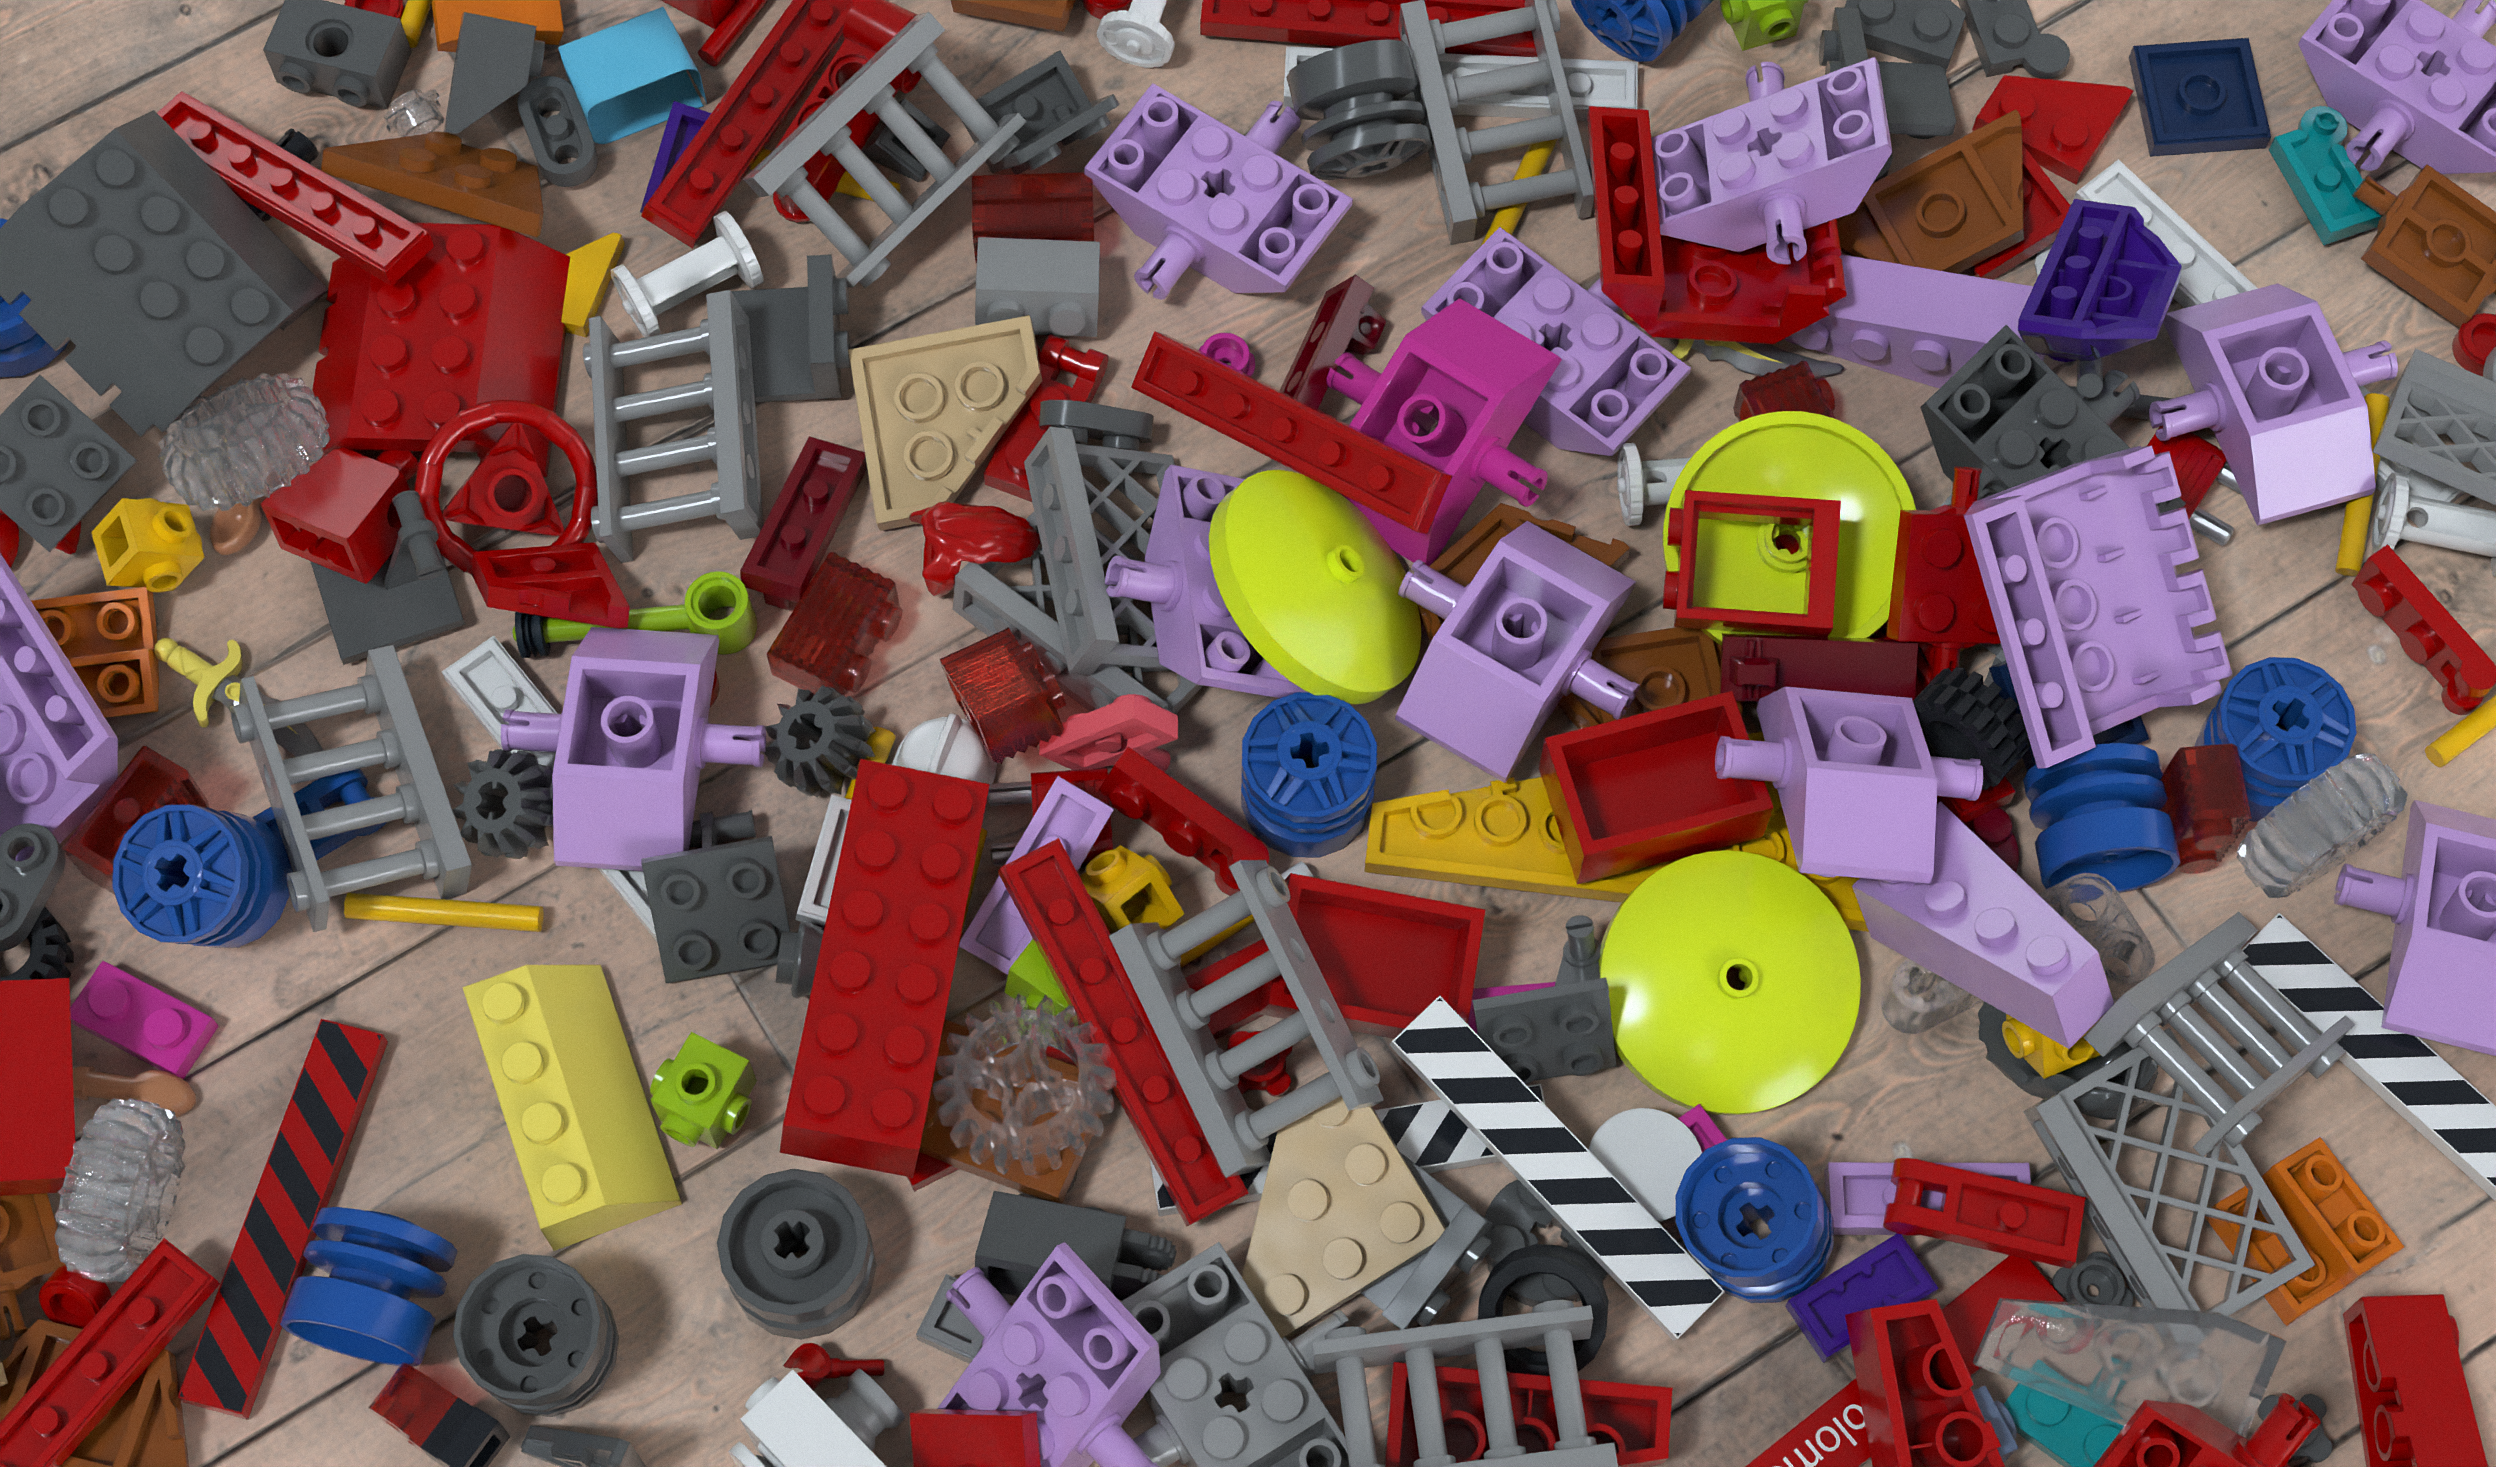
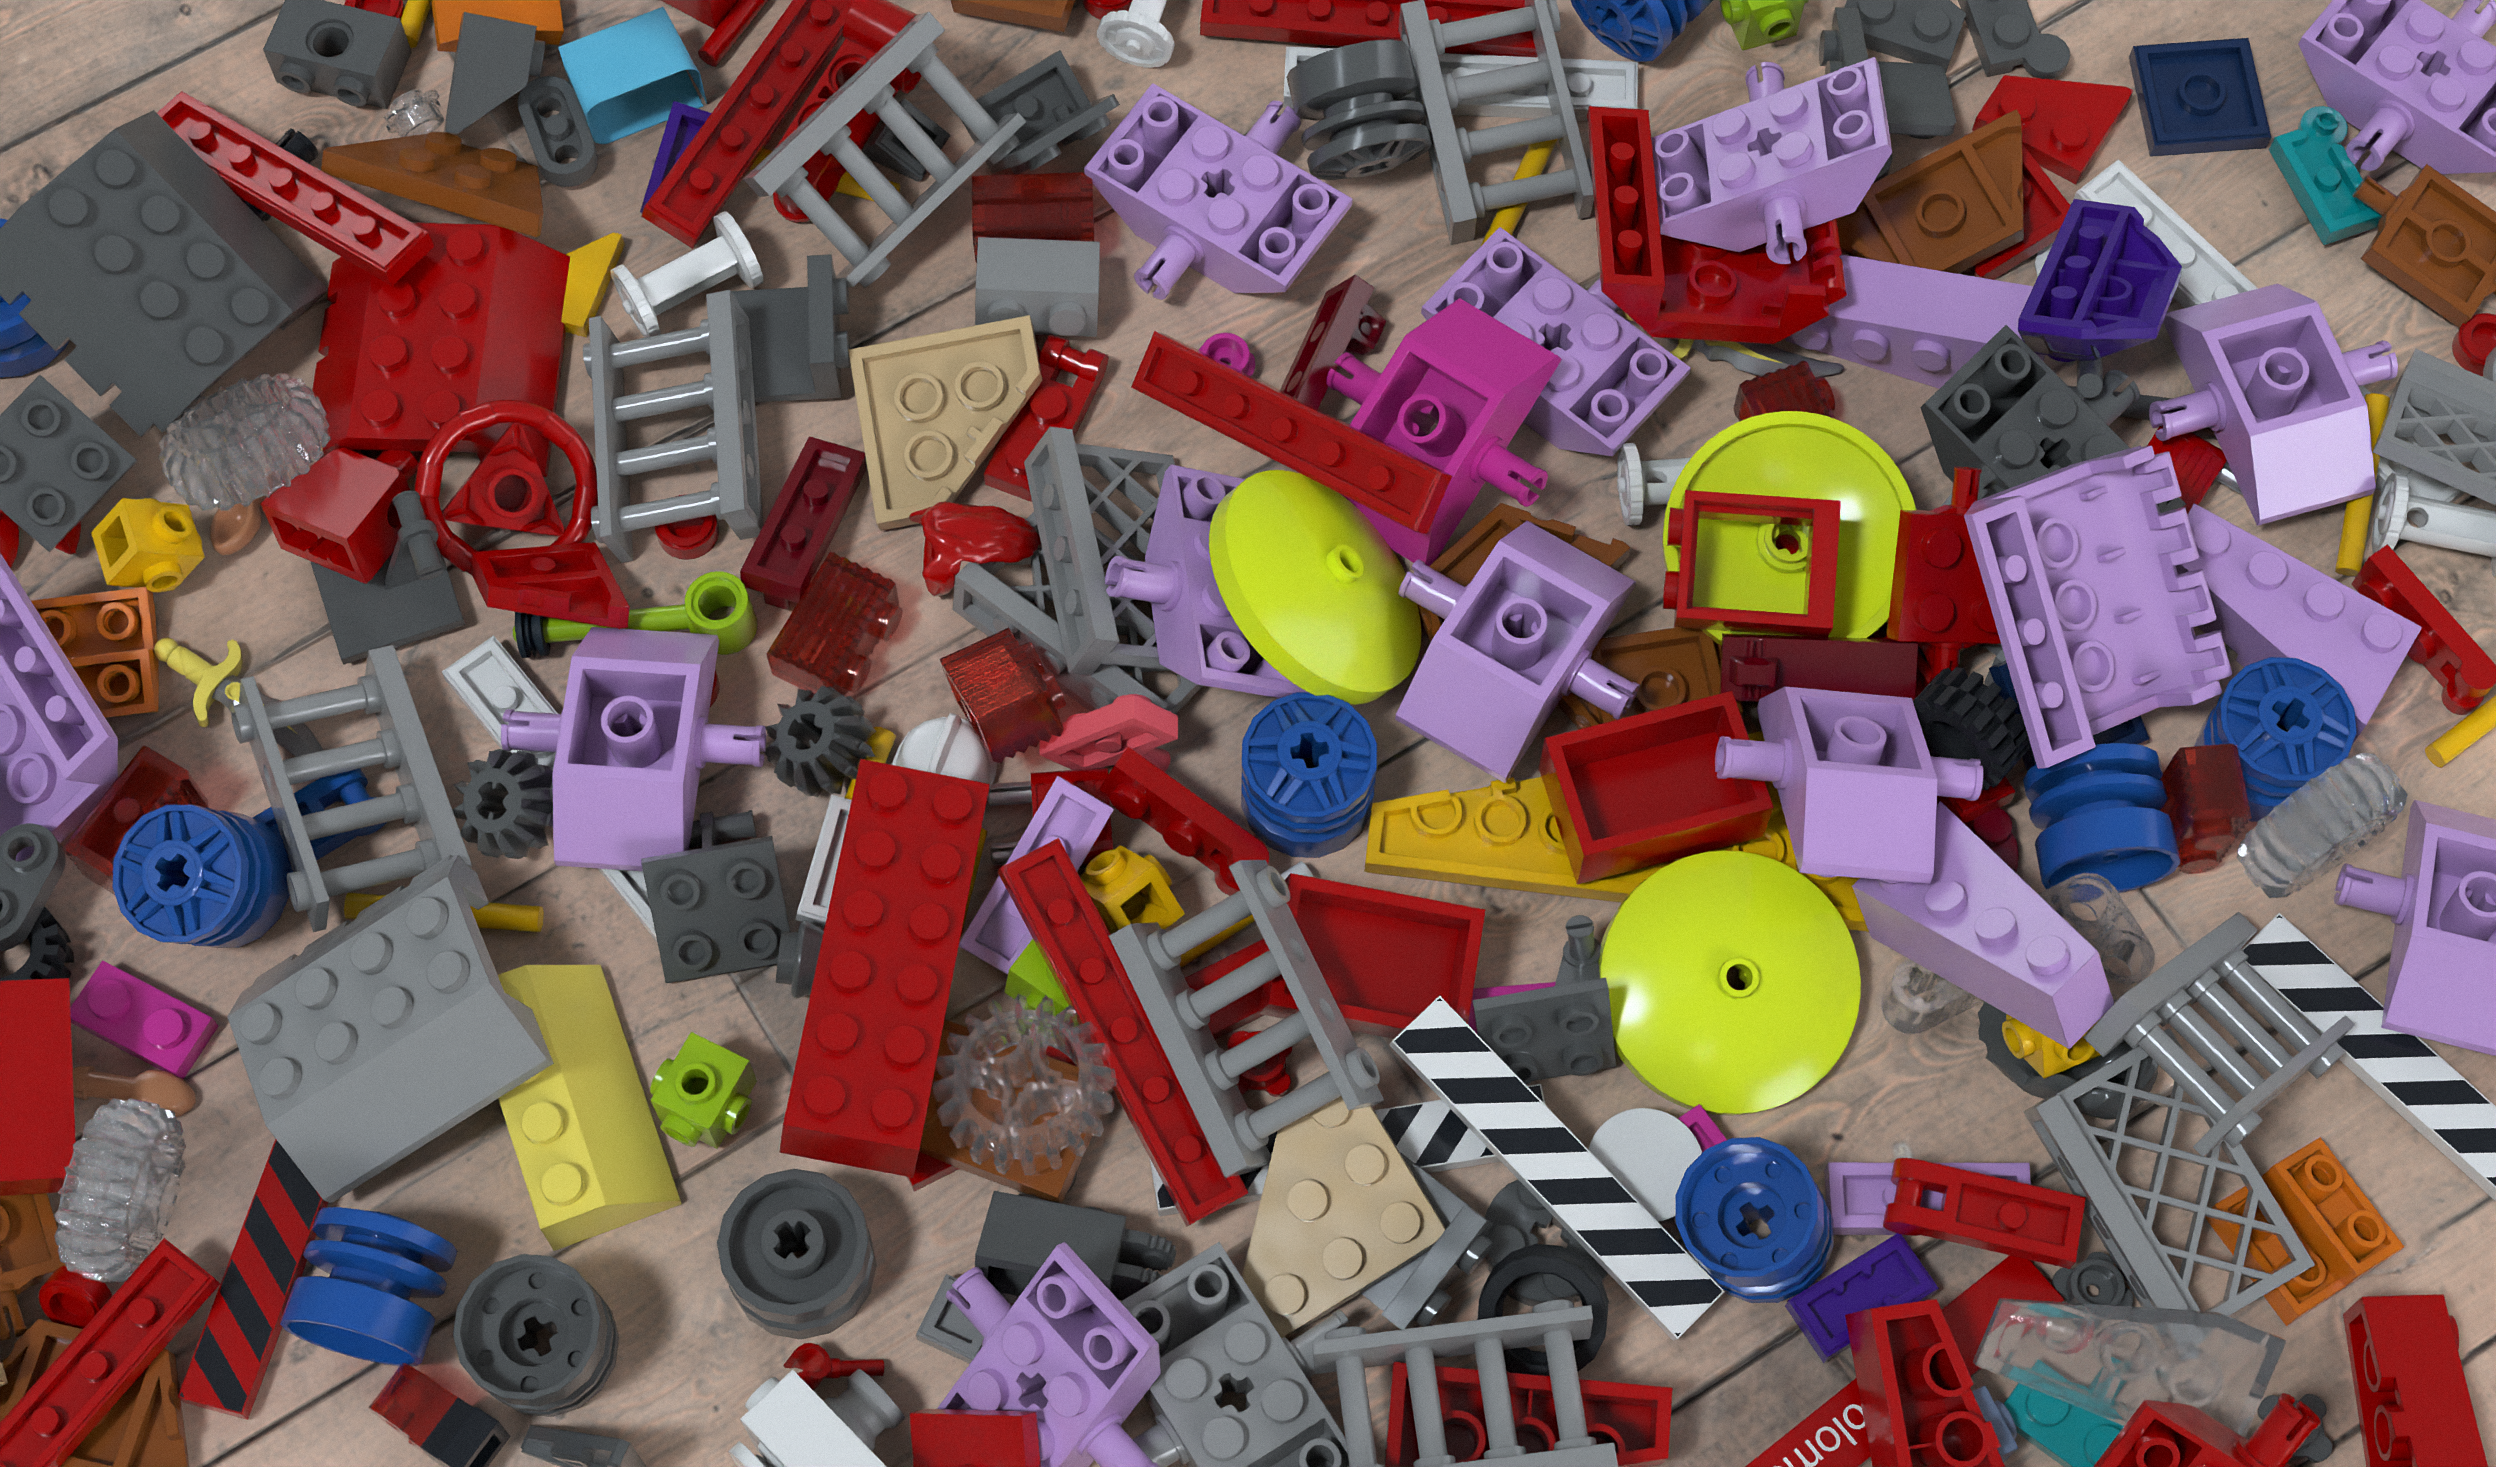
(384, 1032): none -> light grey slope
(689, 537): none -> red tile
(1113, 425): dark grey plate -> none
(2289, 610): none -> lavender wedge

